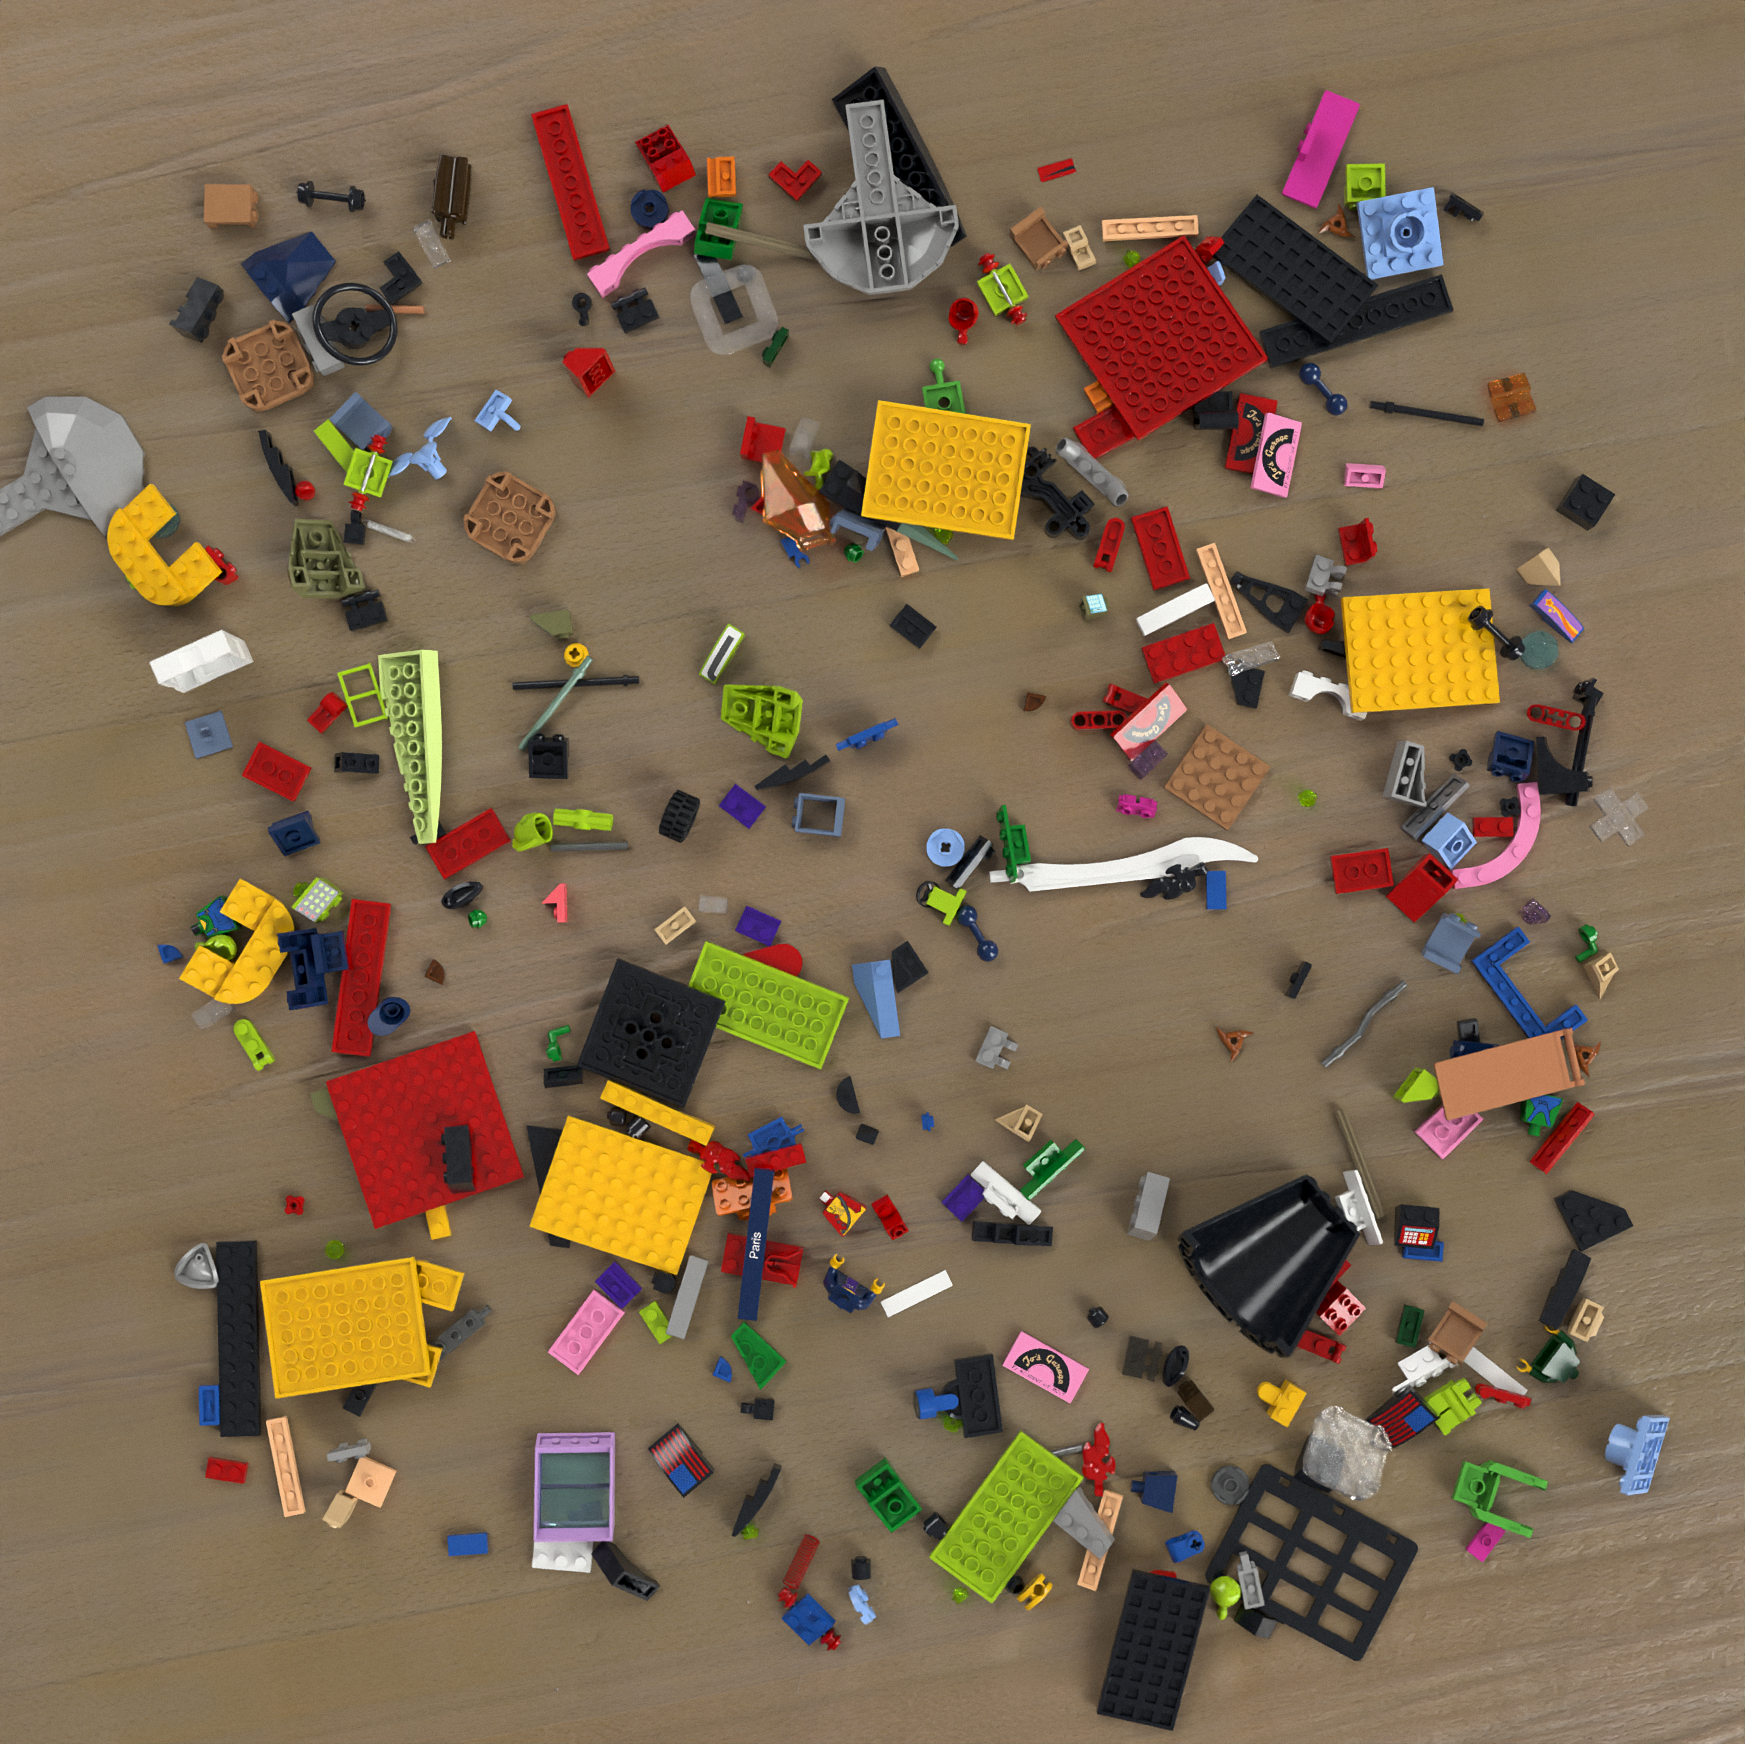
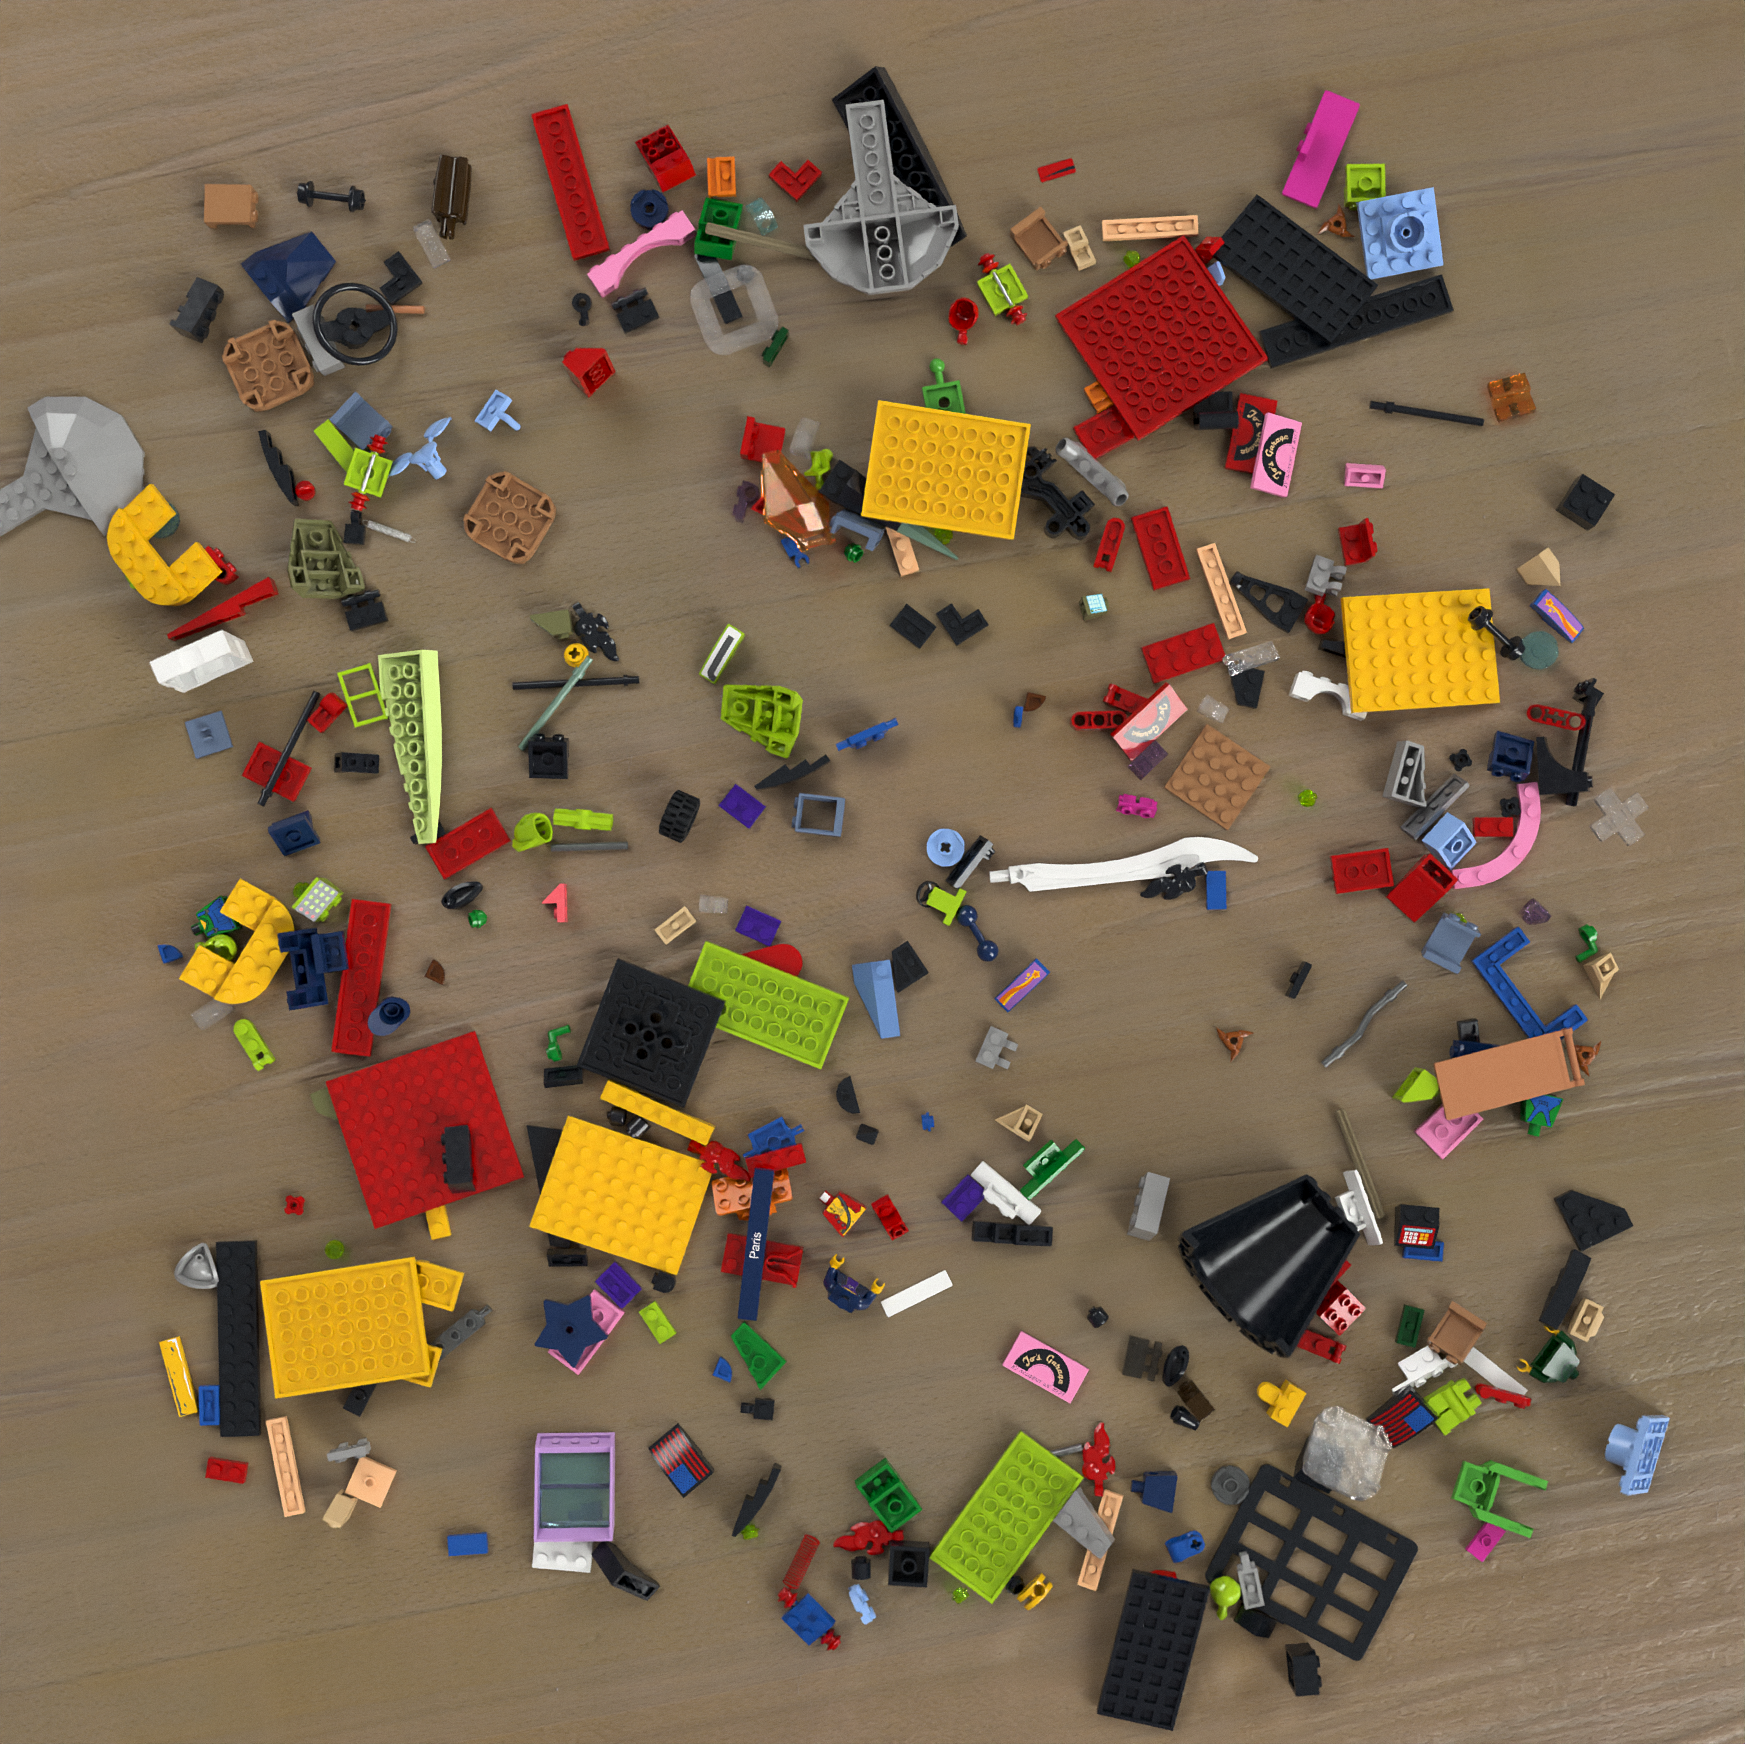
(179, 1376): none -> yellow tile
(227, 610): none -> red slope
(266, 792): none -> black bar
(567, 1257): none -> black plate
(579, 1317): none -> dark blue plate
(587, 630): none -> black piece
(687, 1297): light grey slope -> none
(759, 211): none -> clear light blue bracket
(868, 1532): none -> red piece
(908, 1563): none -> black brick
(935, 1526): black plate -> none
(948, 1426): clear neon green plate -> none
(959, 628): none -> black plate
(968, 1397): black plate -> none
(1015, 844): green bracket -> none
(1018, 711): none -> blue tile
(1022, 985): none -> slope
(1175, 609): white slope -> none
(1213, 709): none -> clear leg
(1302, 1669): none -> black brick
(1310, 374): dark blue piece -> none
(1471, 212): black plate -> none
(1562, 1138): red plate -> none

